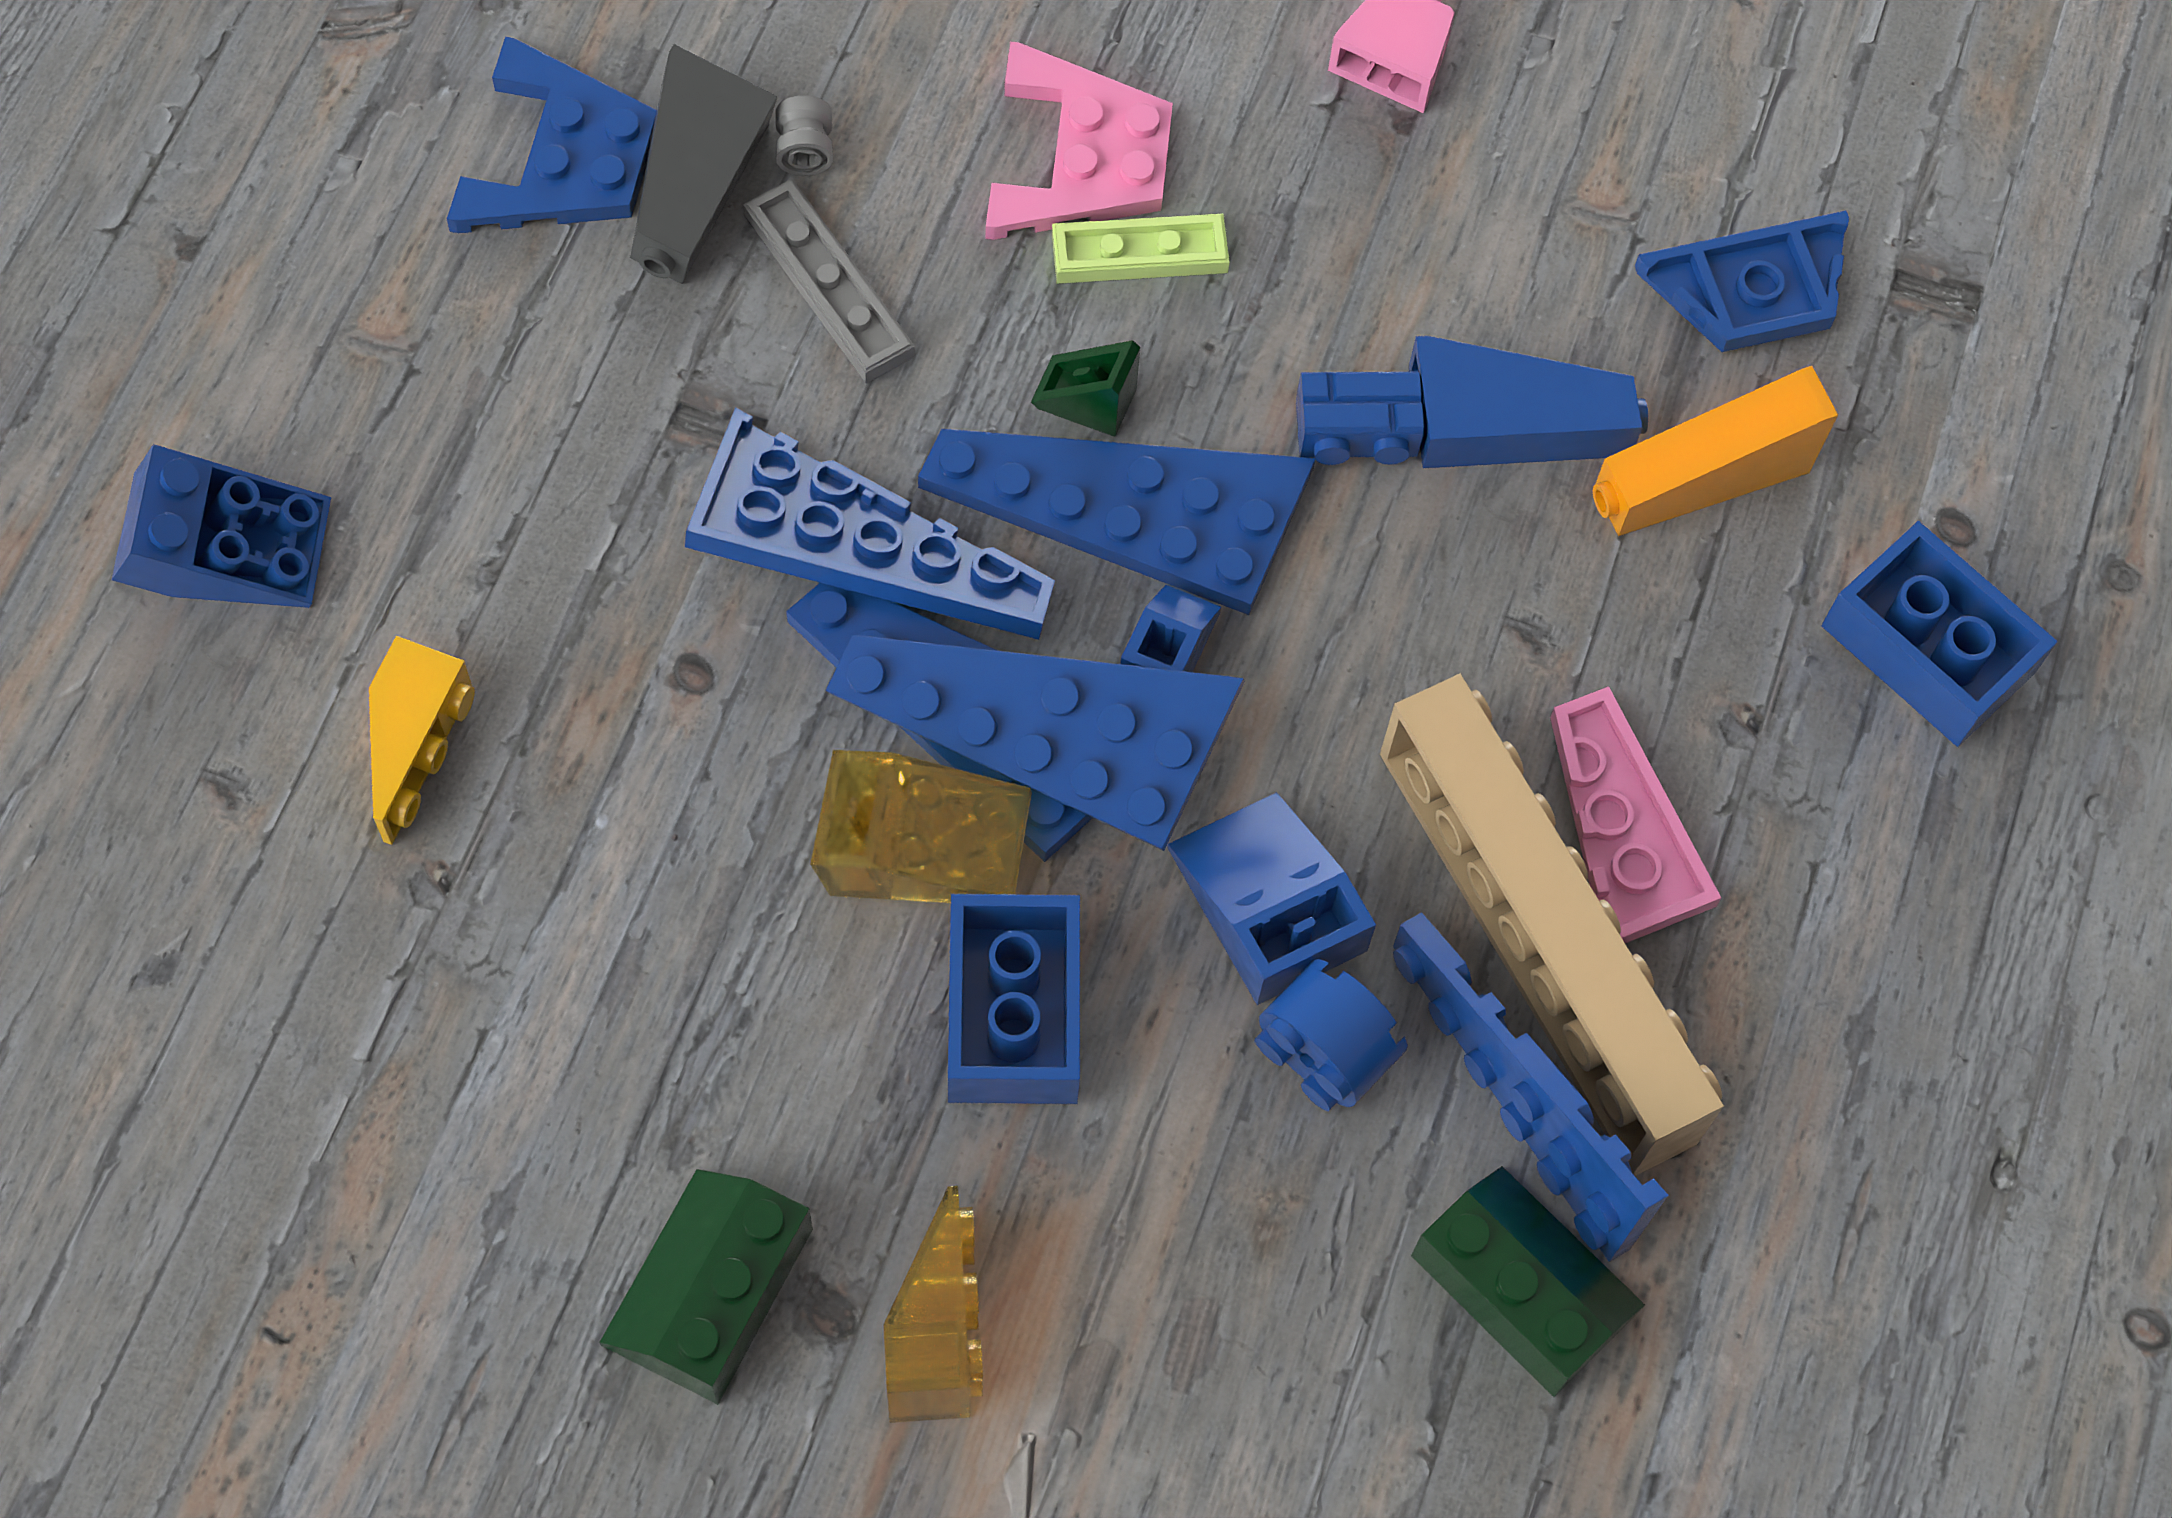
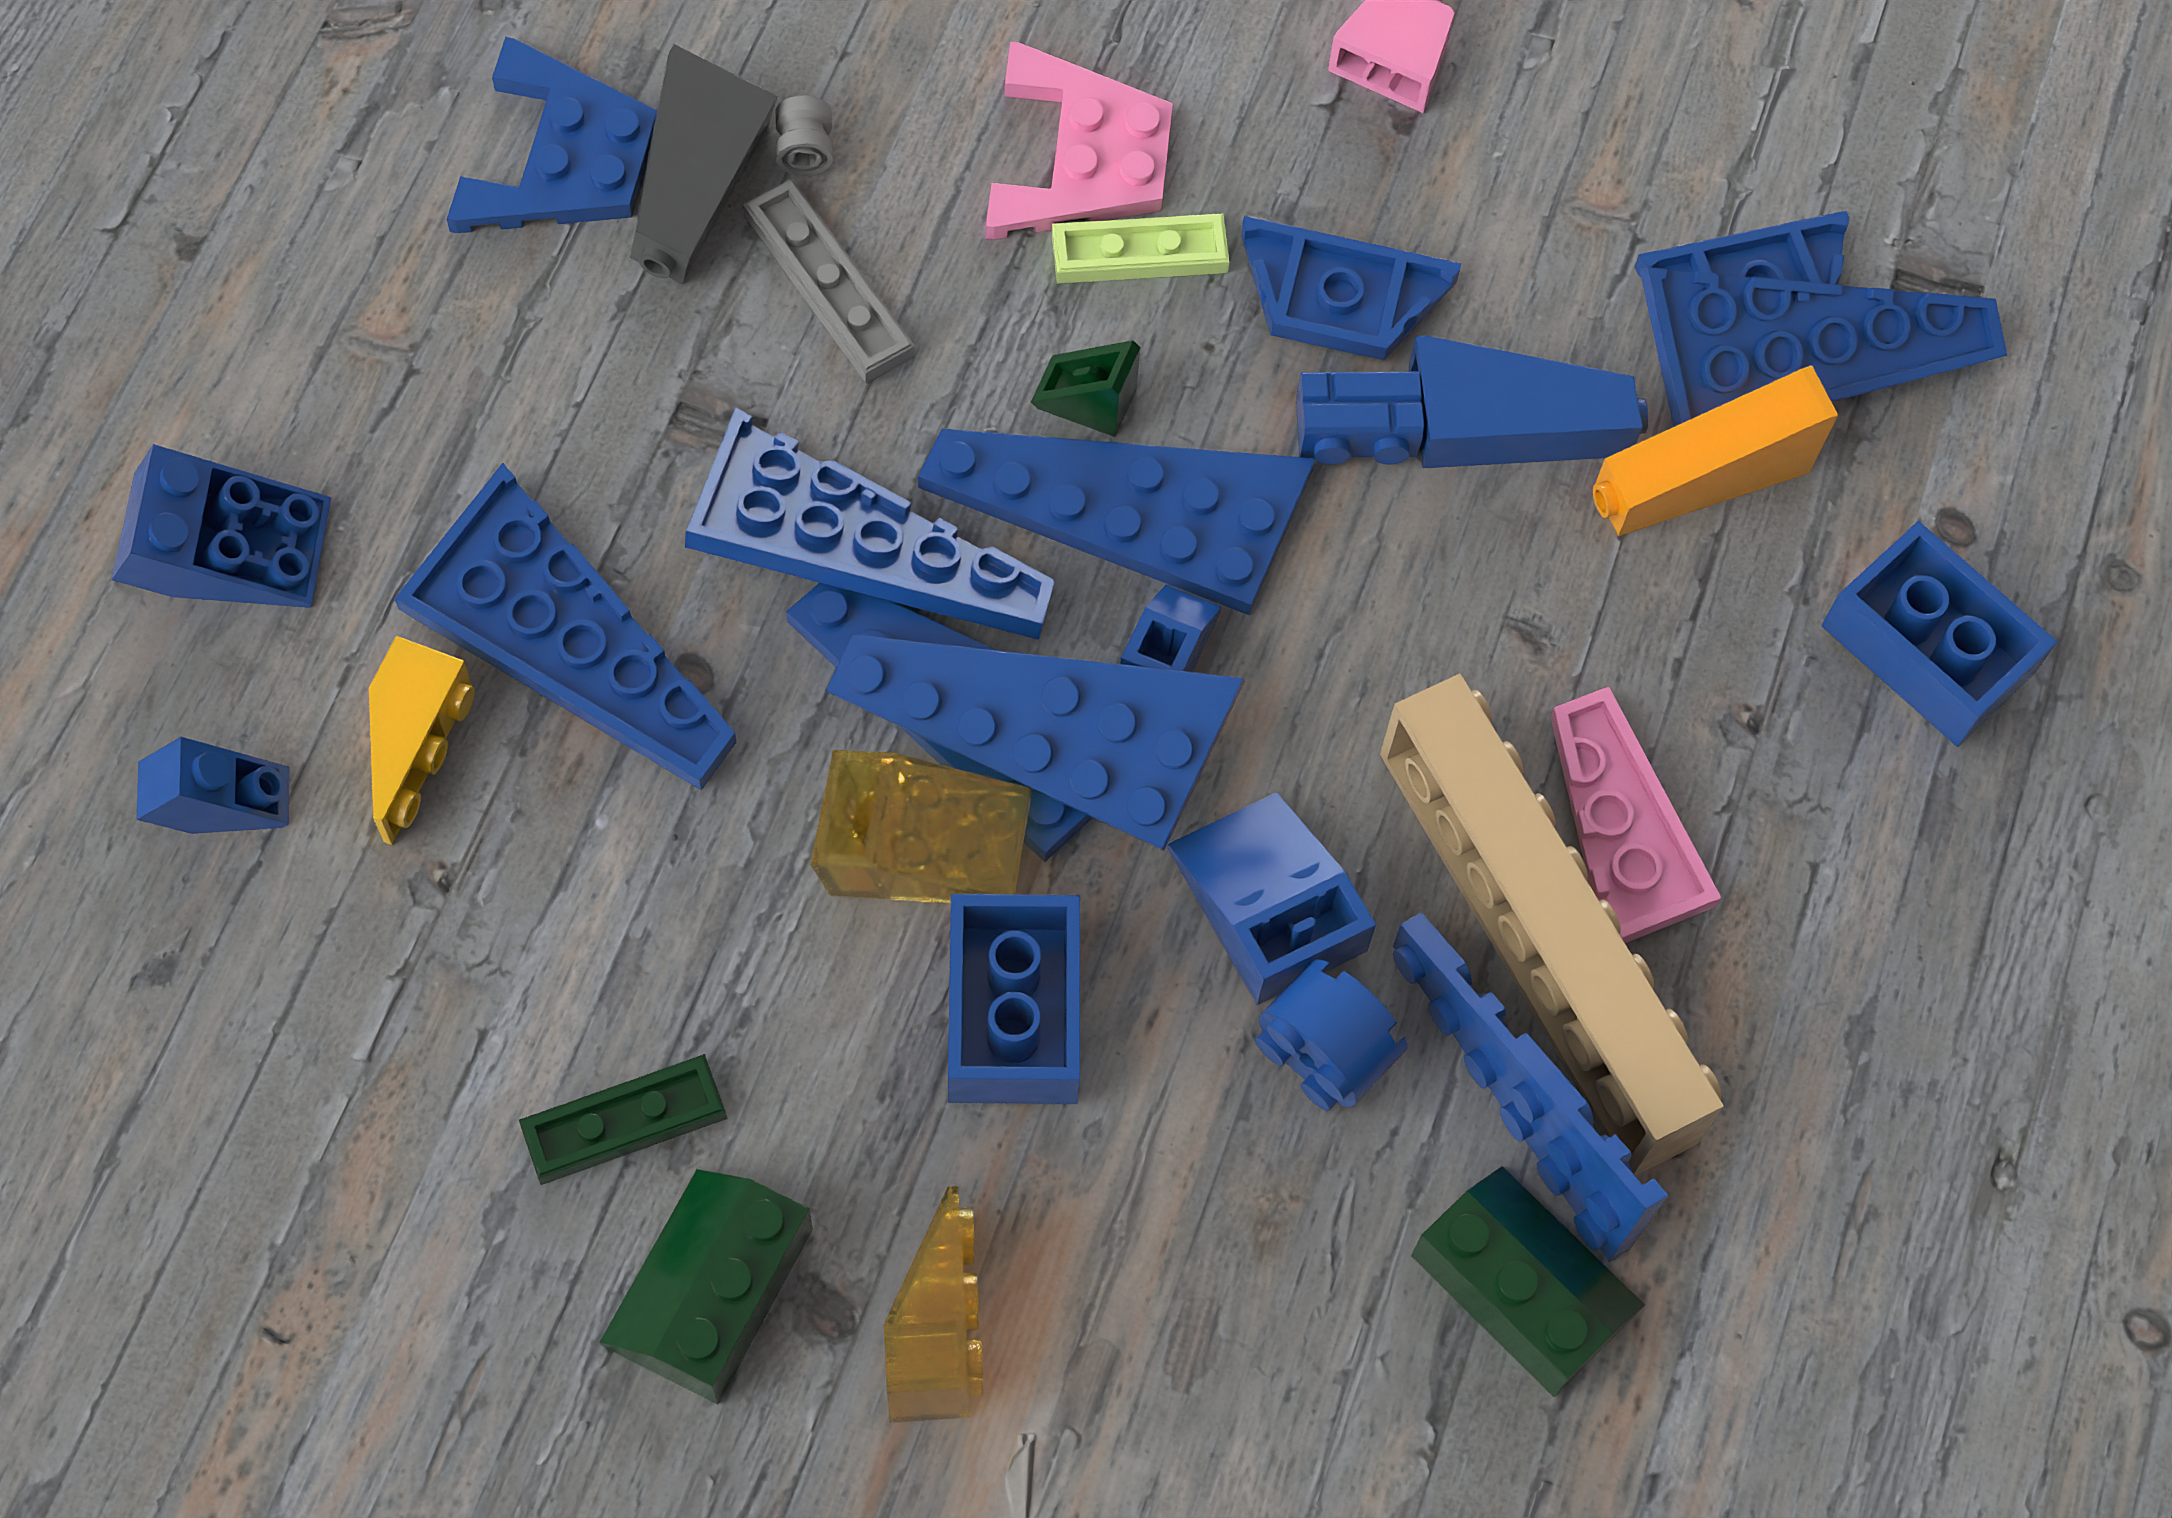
(211, 789): none -> blue slope
(547, 618): none -> blue wing
(622, 1119): none -> dark green tile
(1341, 288): none -> blue wing
(1740, 333): none -> blue wing

